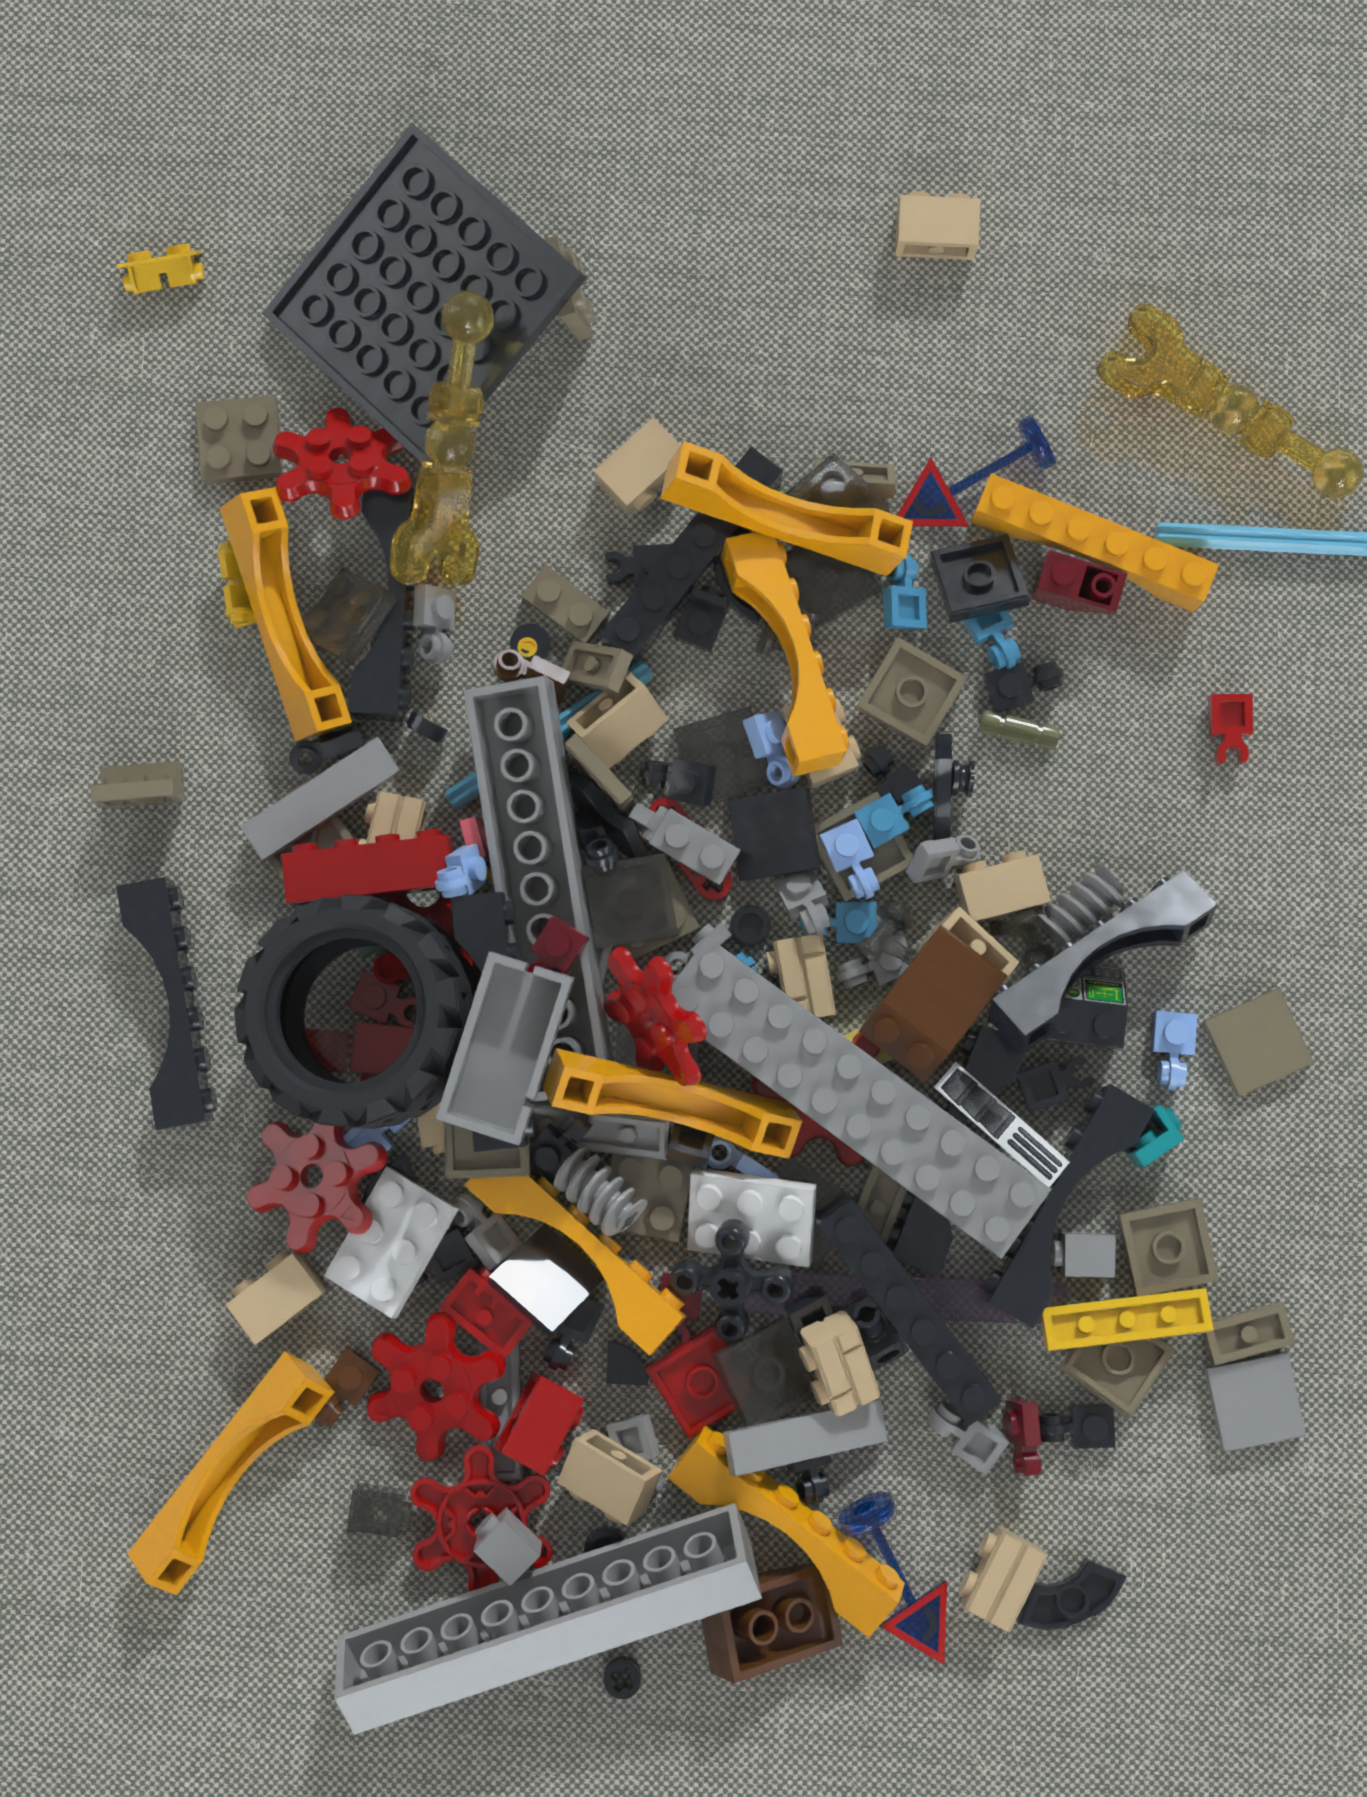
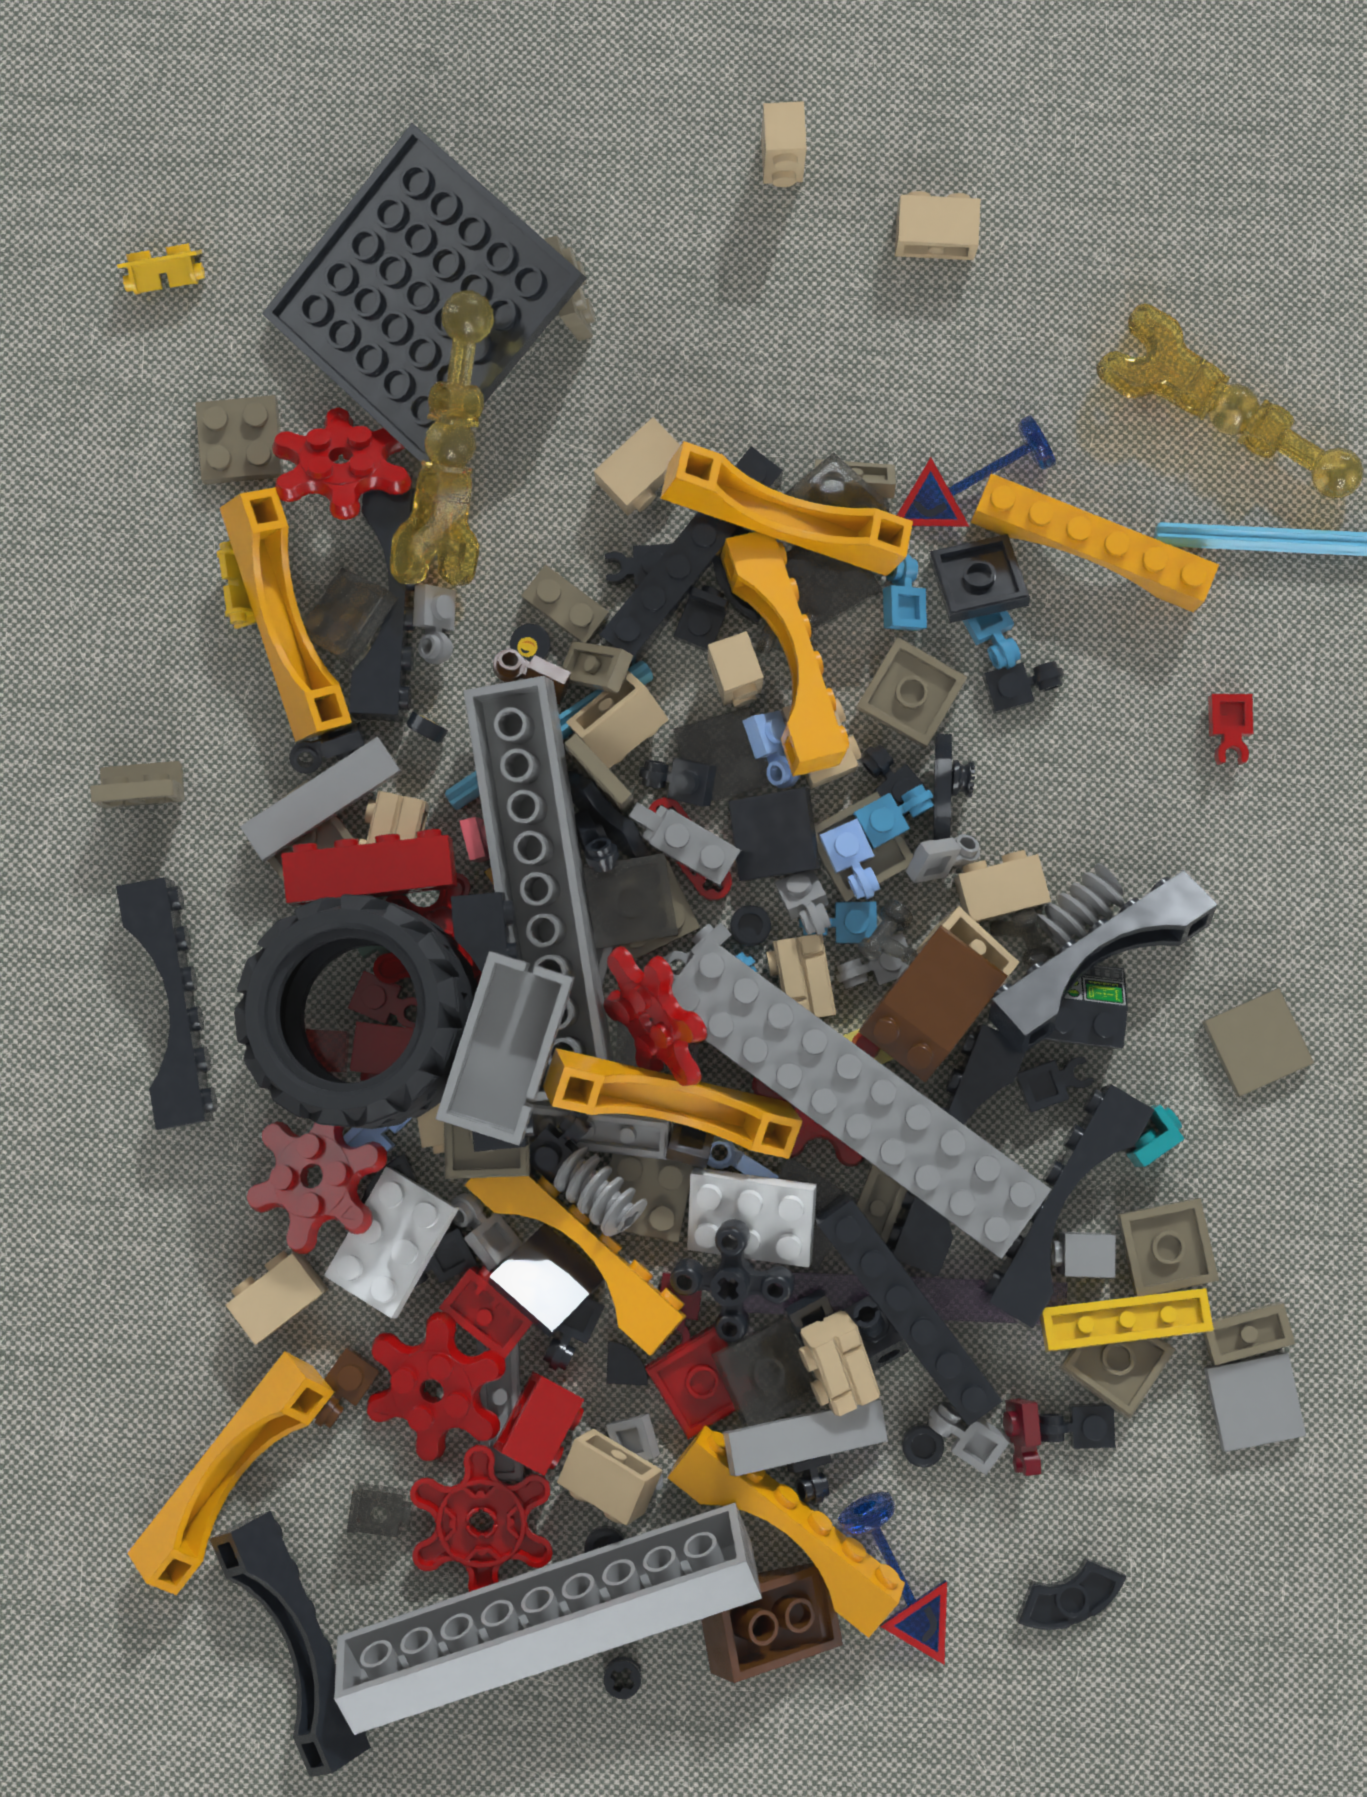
(259, 1562): none -> black arch
(464, 872): light blue plate -> none
(506, 1545): light grey brick -> none
(558, 946): dark red plate -> none
(735, 670): none -> tan brick
(783, 143): none -> tan brick
(922, 1445): none -> black tile
(1002, 1124): sticker -> none
(1002, 1577): tan brick -> none
(1019, 730): olive axle -> none
(1078, 584): dark red slope -> none
(1174, 1035): light blue plate -> none

